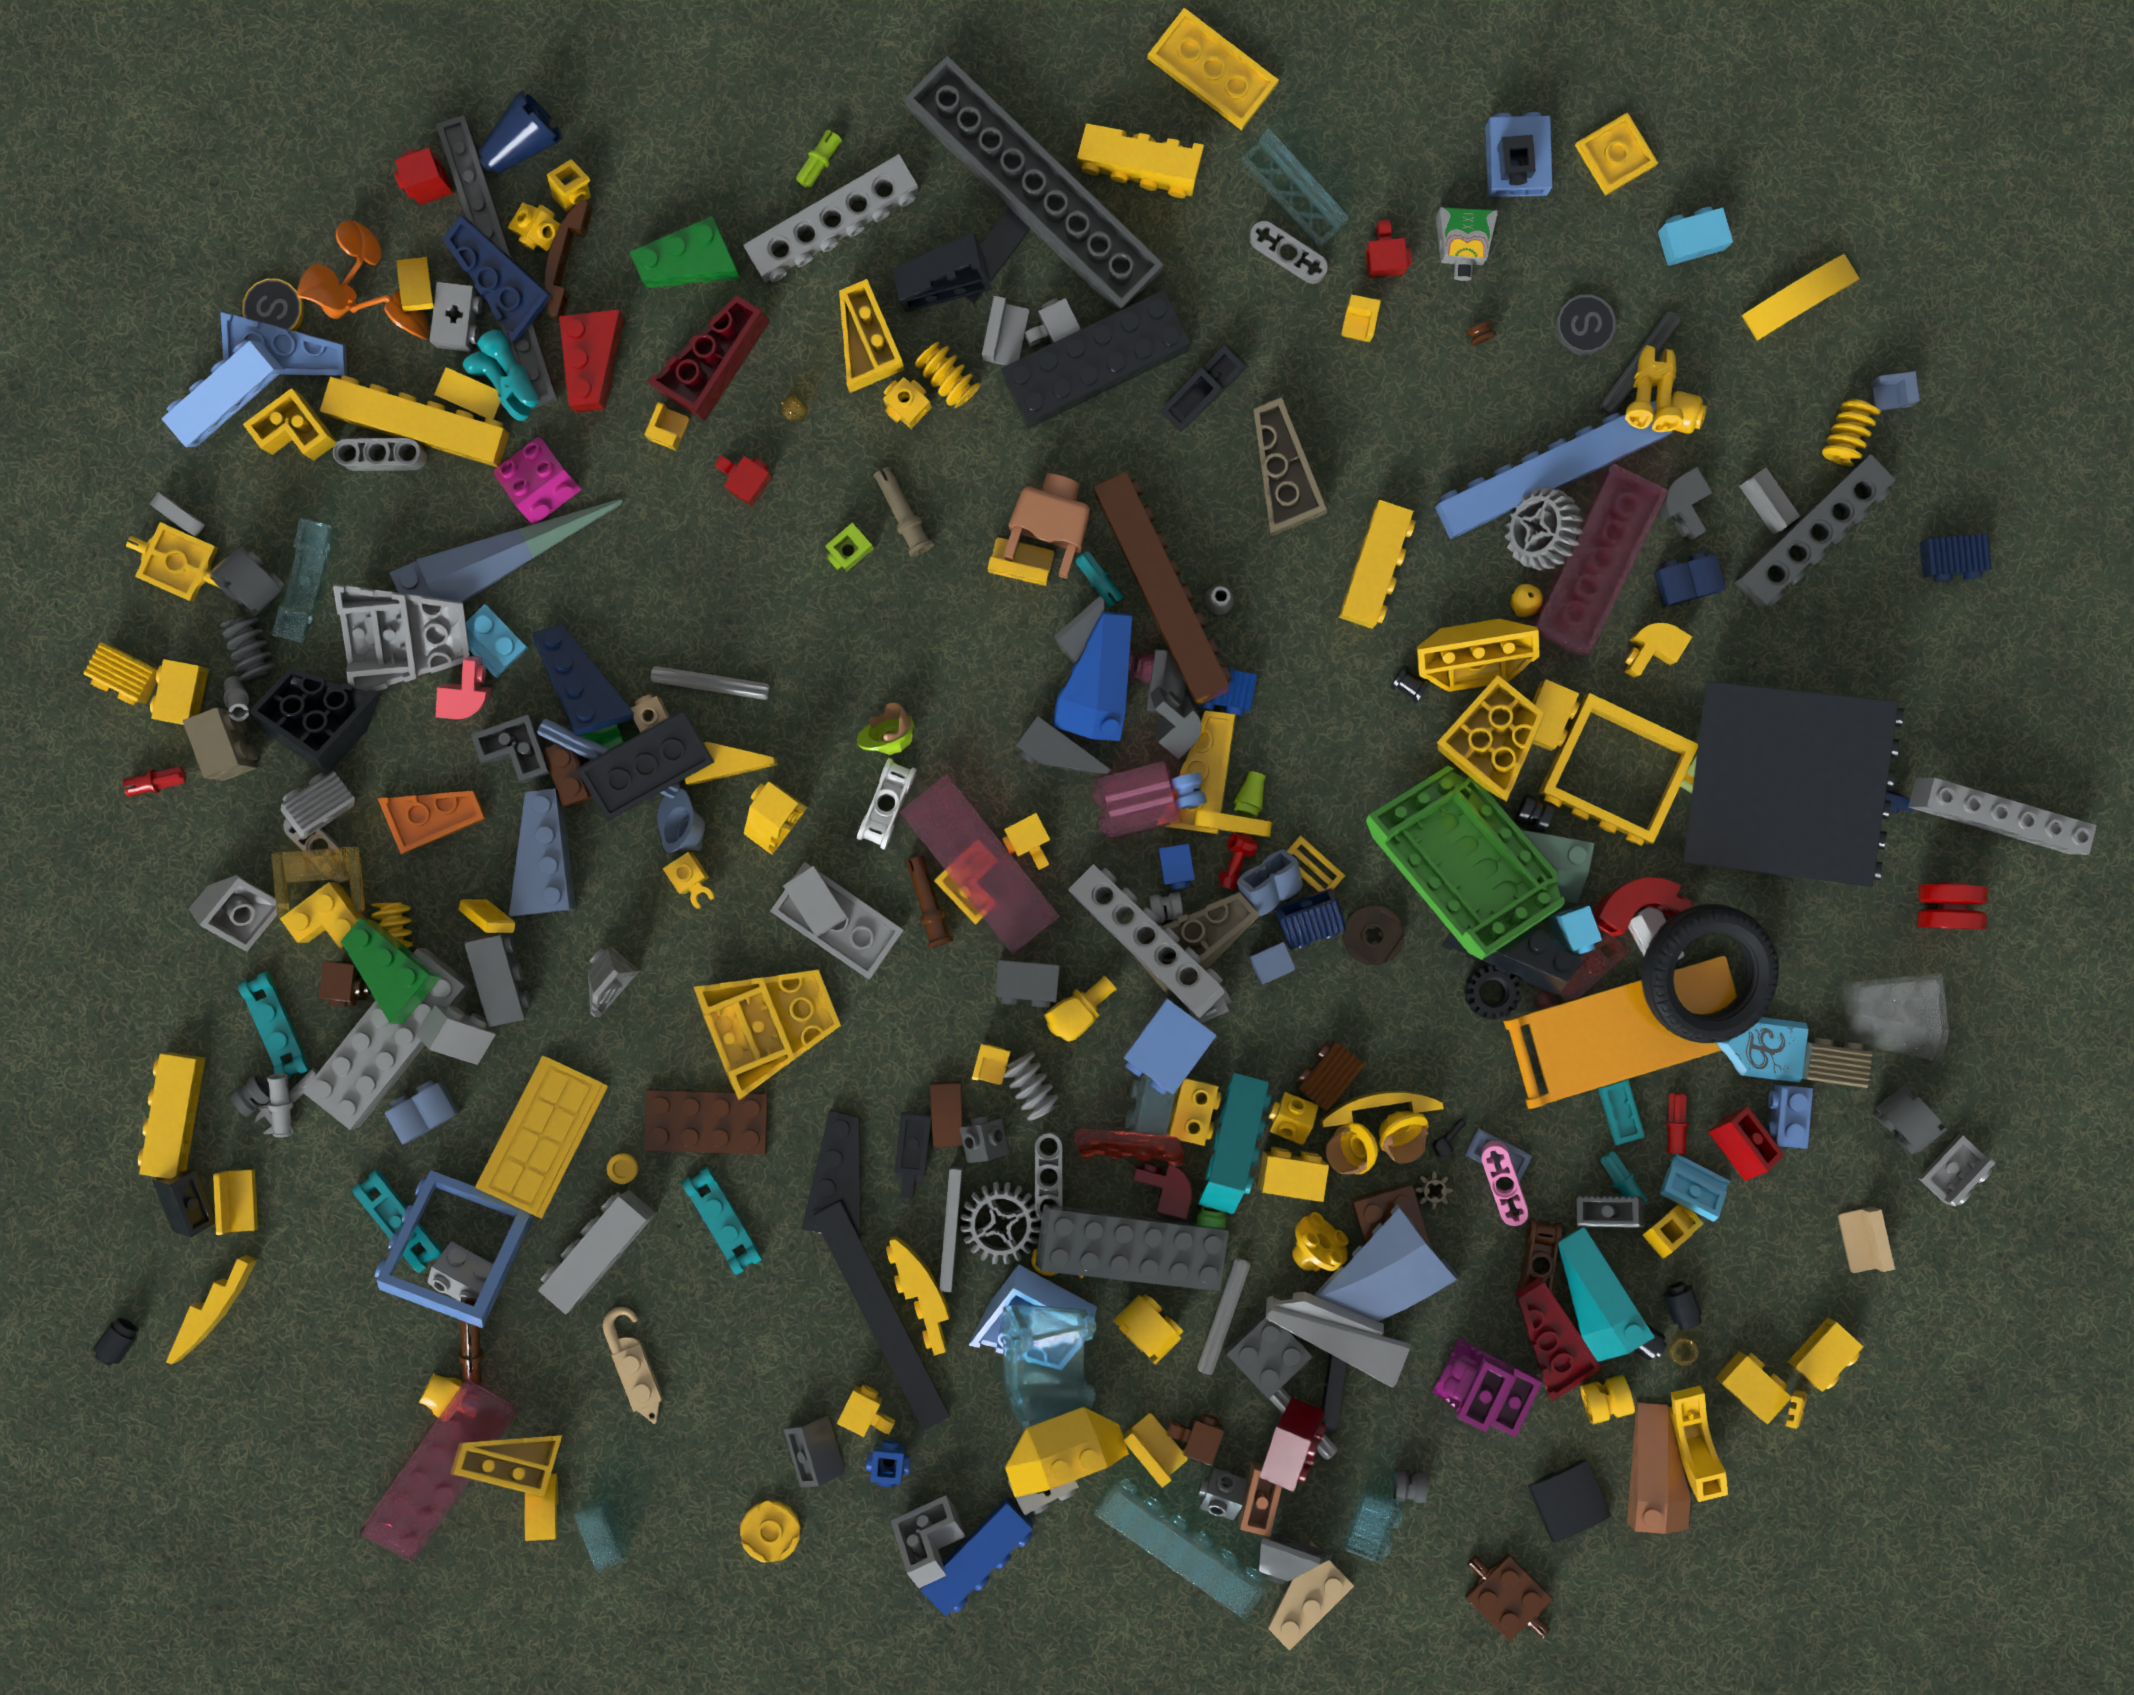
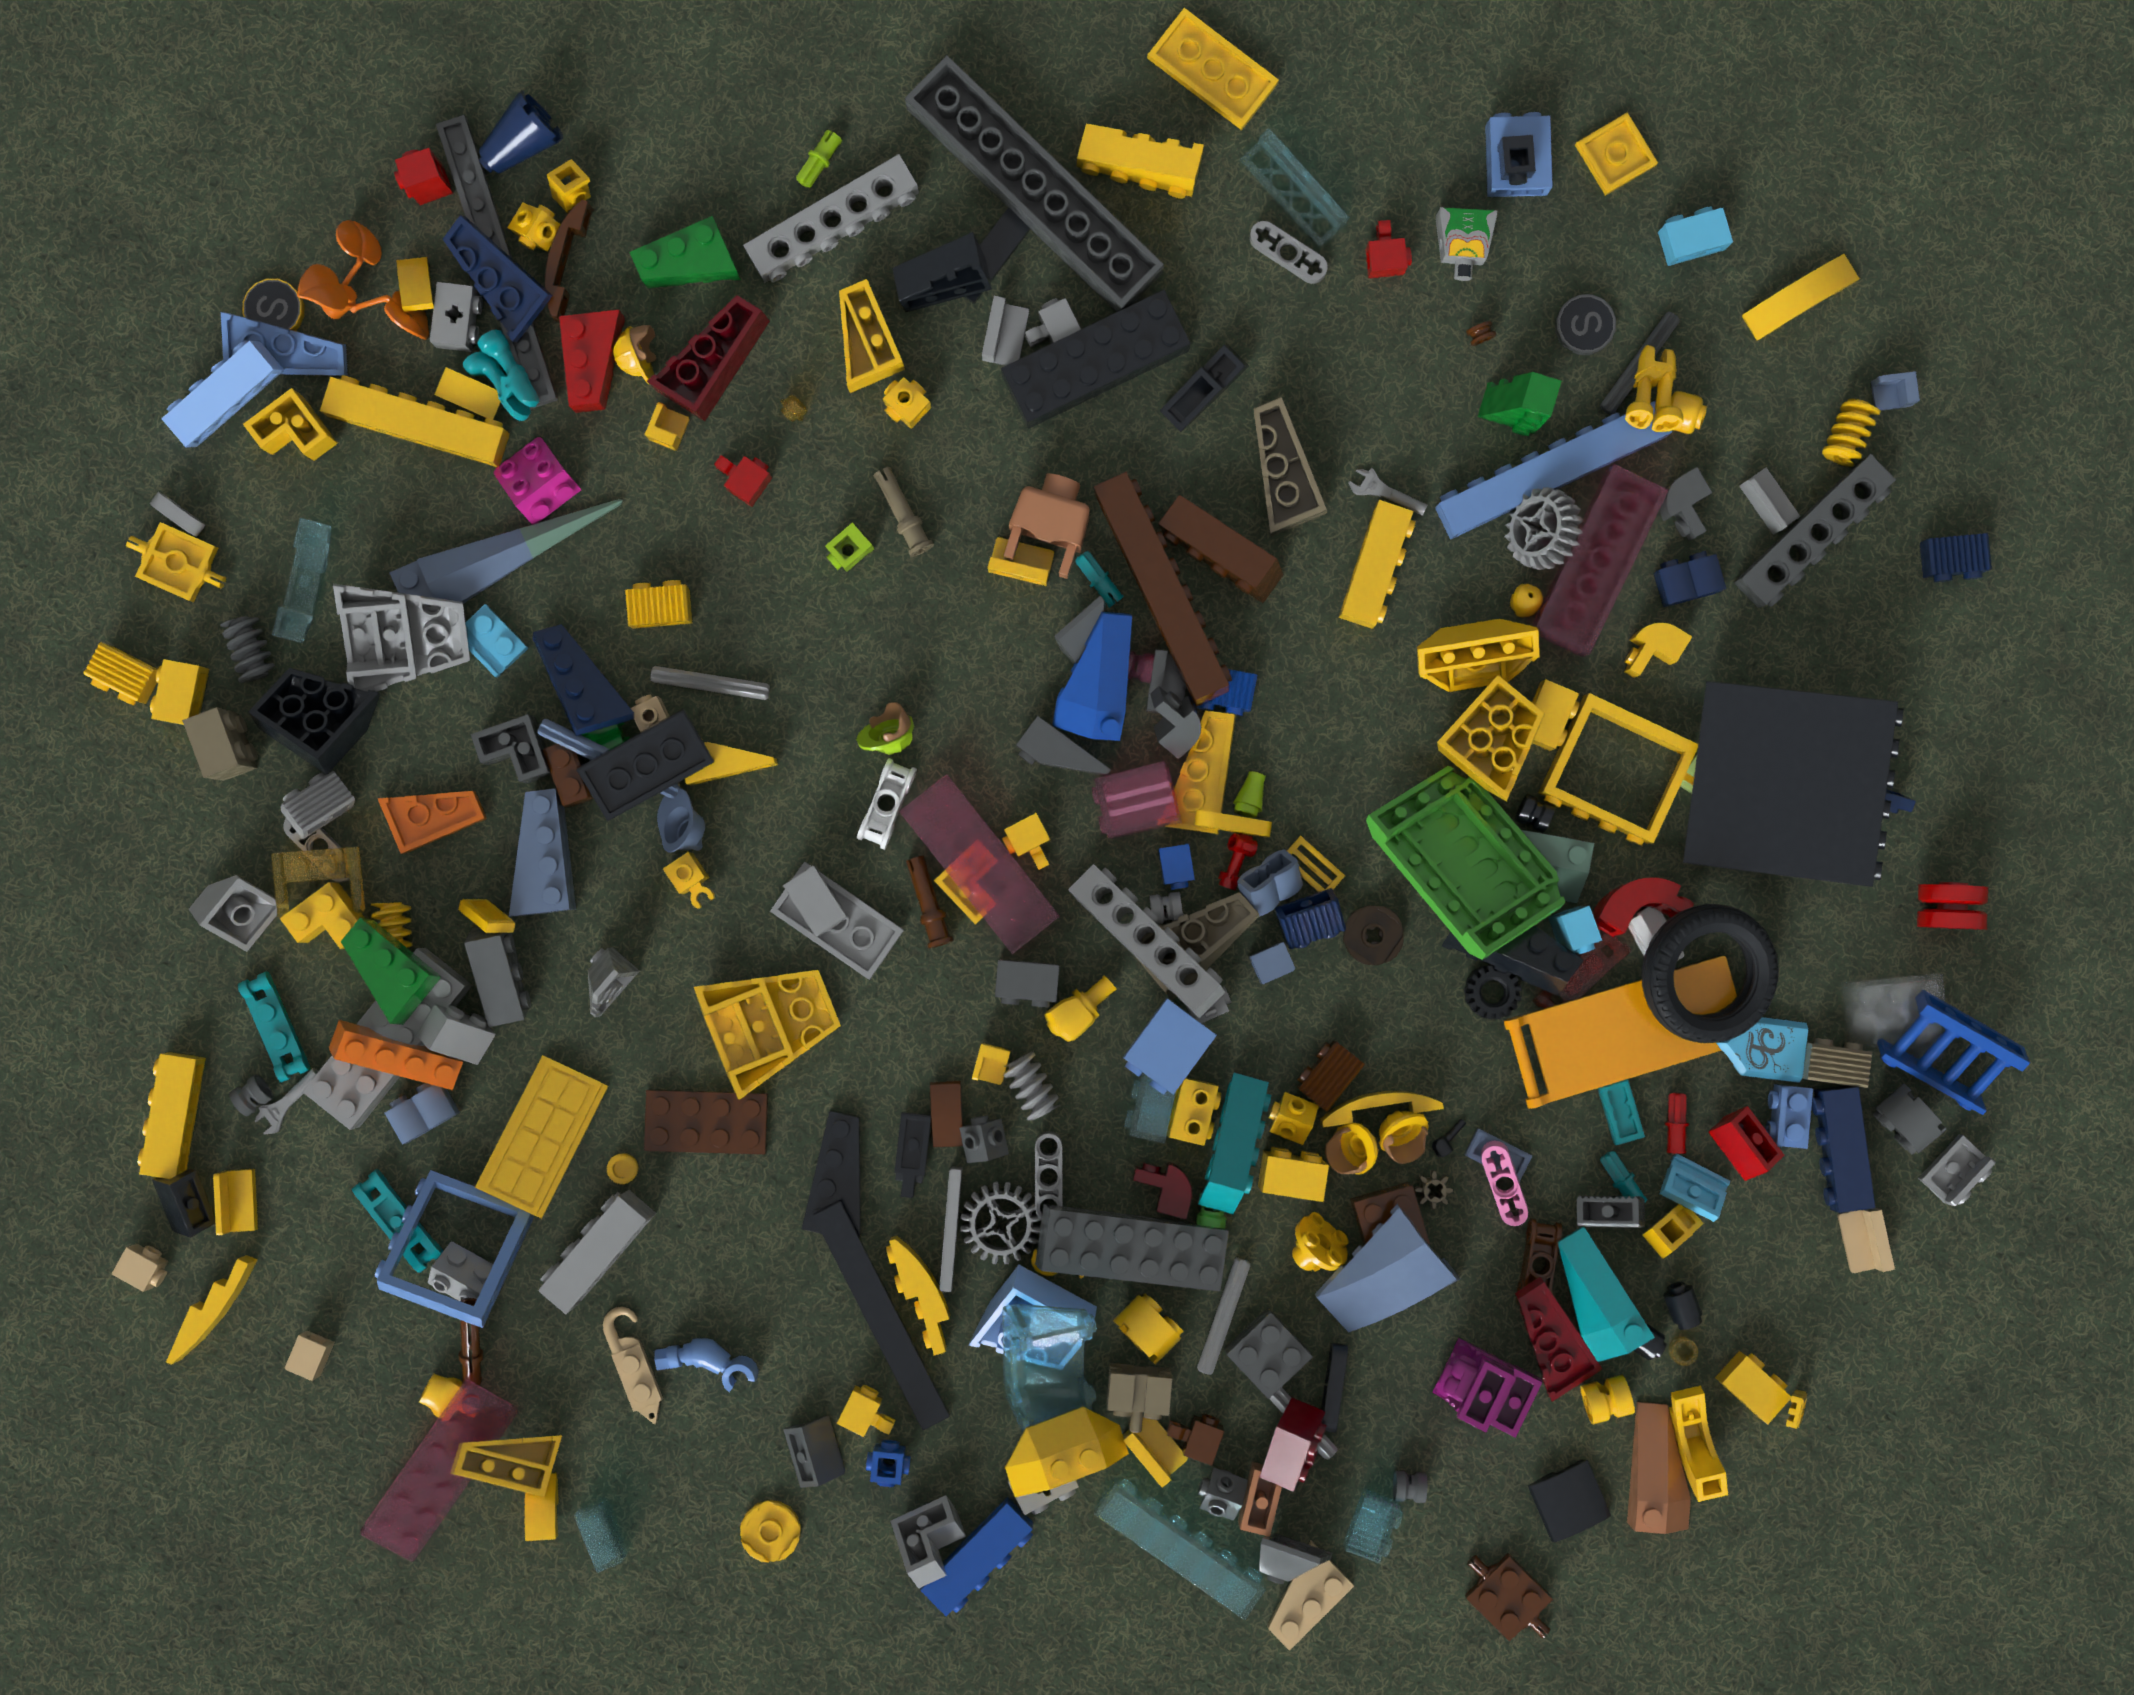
(115, 1341): black brick -> none
(141, 1267): none -> tan brick
(154, 781): red axle -> none
(236, 699): light grey pin -> none
(245, 581): dark grey brick -> none
(280, 1105): light grey pin -> none
(309, 1355): none -> tan panel
(342, 984): reddish brown brick -> none
(367, 448): light grey beam -> none
(371, 1050): none -> orange arch
(464, 700): coral brick -> none
(633, 351): none -> yellow piece
(658, 605): none -> yellow brick
(709, 1355): none -> medium blue piece
(722, 1220): teal plate -> none
(772, 816): yellow wedge -> none
(946, 375): yellow piece -> none
(1127, 1144): clear red plate -> none
(1138, 1390): none -> dark tan brick
(1188, 790): medium blue wheel -> none
(1215, 606): light grey cone -> none
(1221, 548): none -> reddish brown wedge
(1342, 1334): light grey wedge -> none
(1360, 318): yellow panel -> none
(1374, 486): none -> light grey piece
(1410, 684): black bush -> none
(1521, 403): none -> green wedge
(1826, 1355): yellow brick -> none
(1843, 1148): none -> dark blue brick
(1956, 1025): none -> blue fence
(2002, 816): light grey brick -> none

